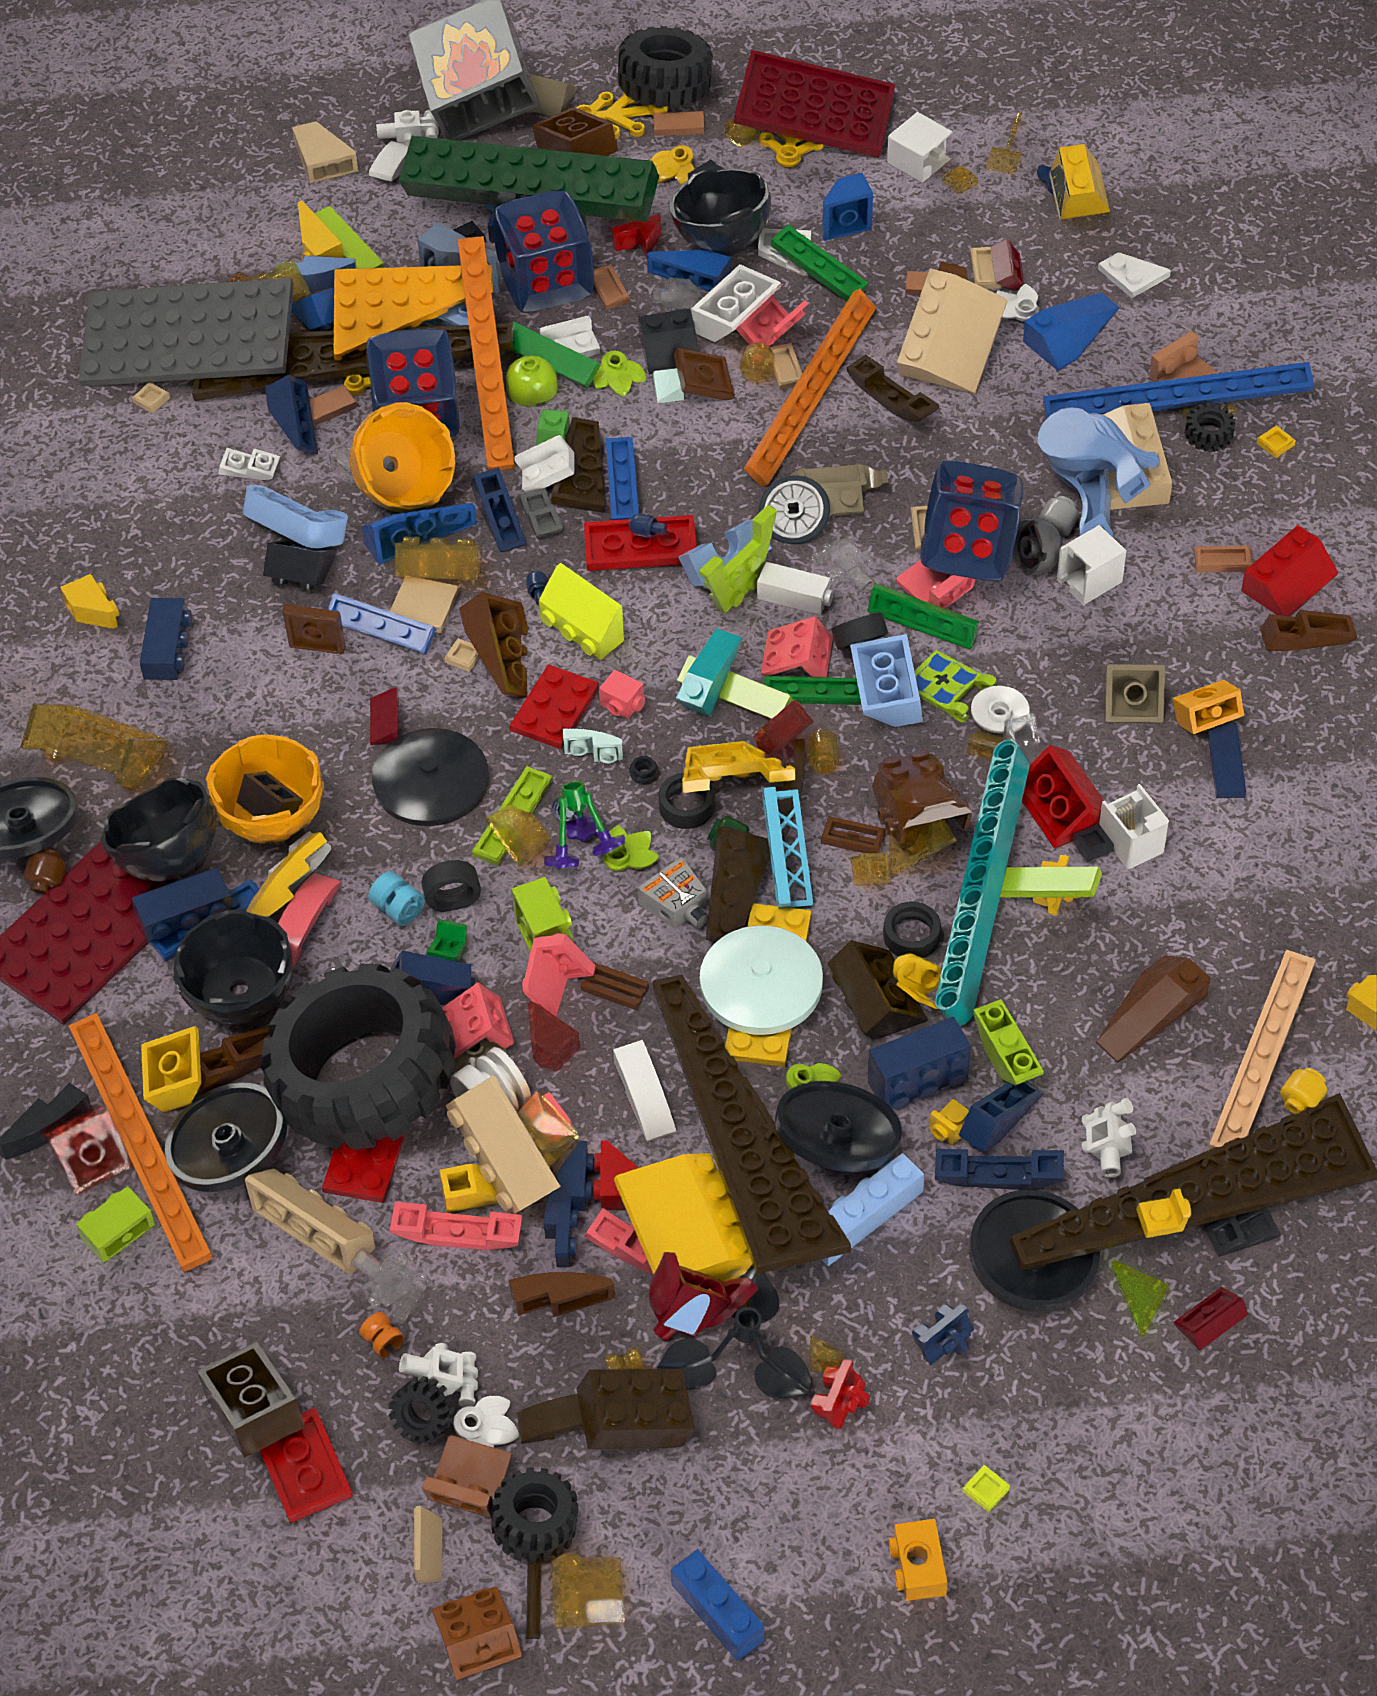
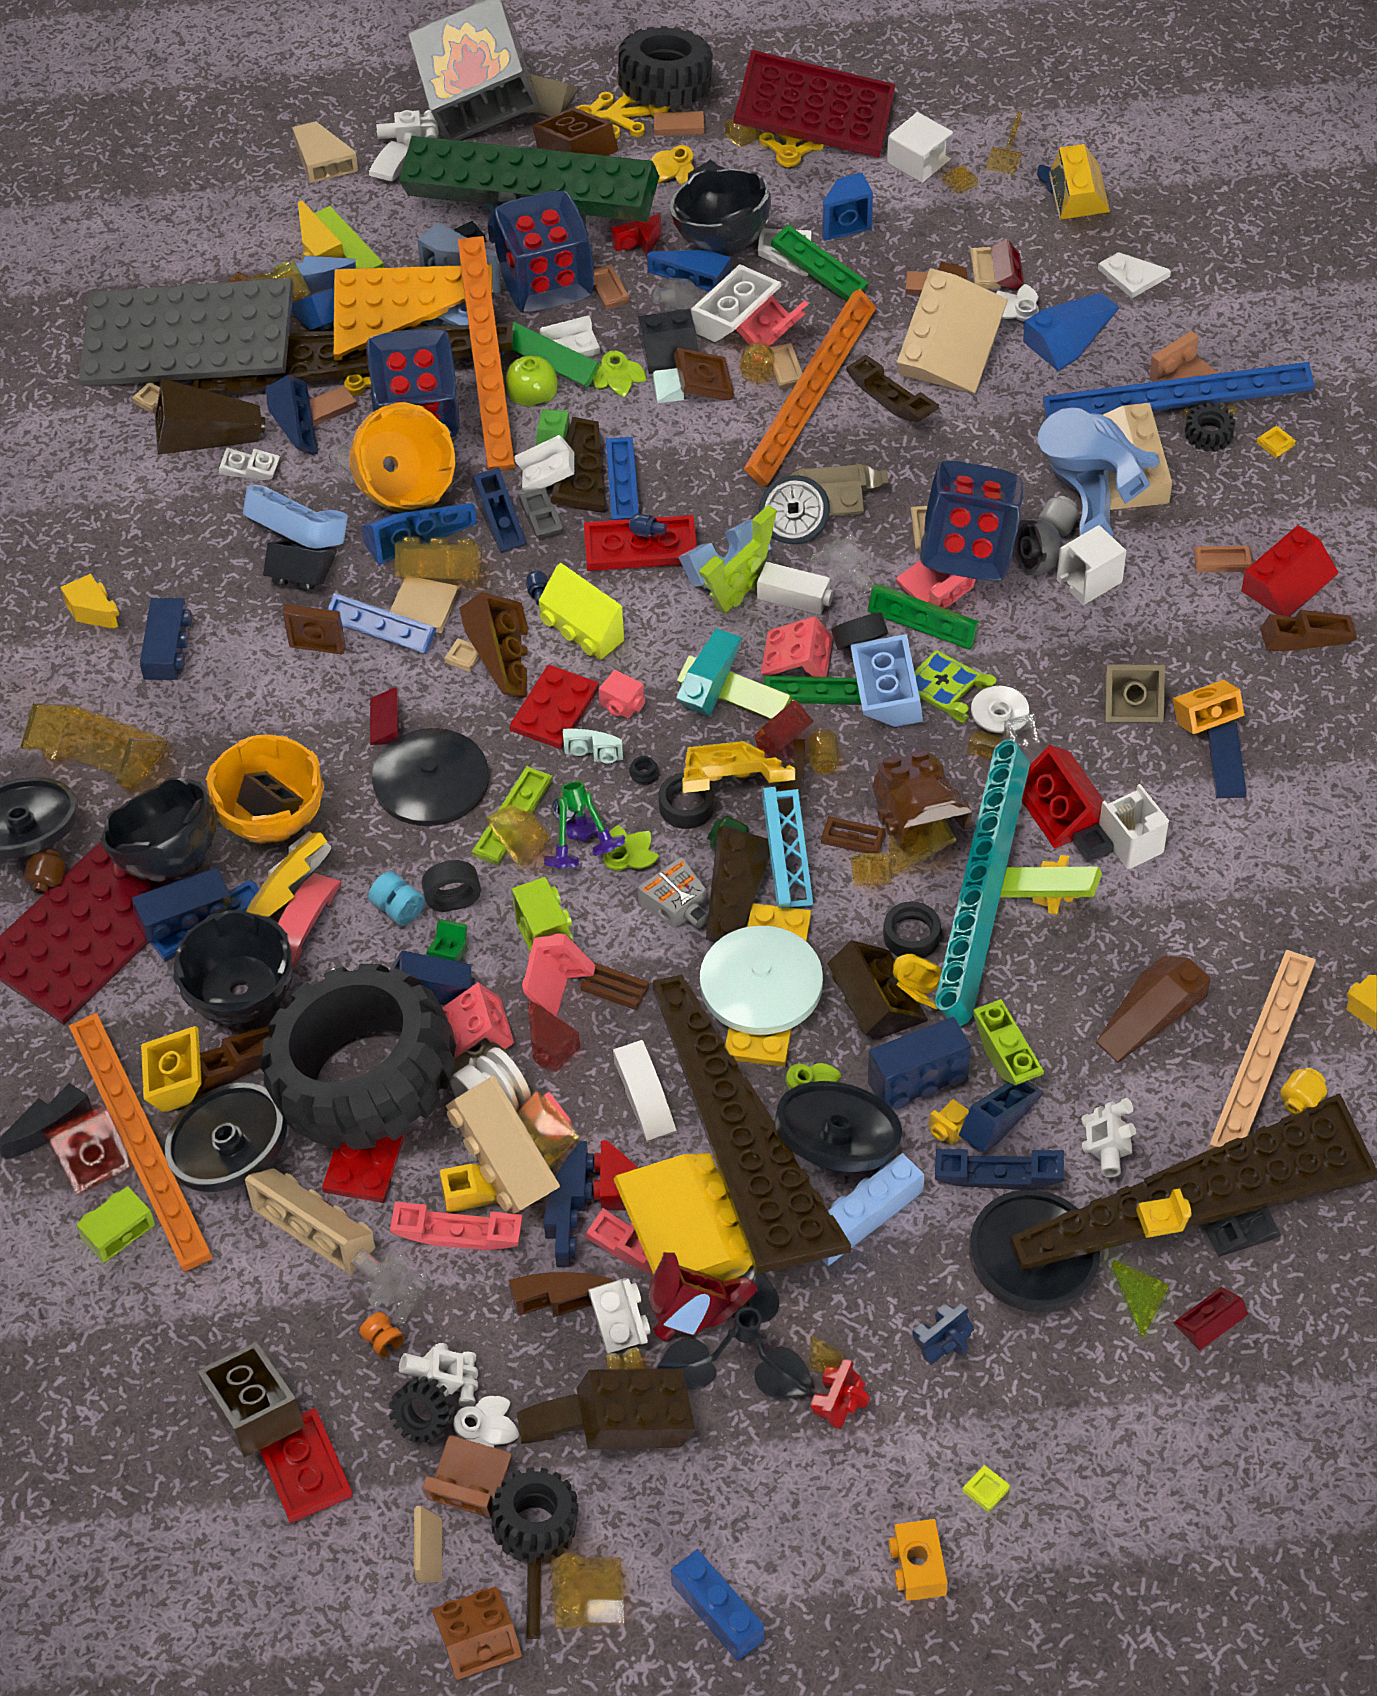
(202, 419): none -> dark brown slope
(618, 1315): none -> white bracket

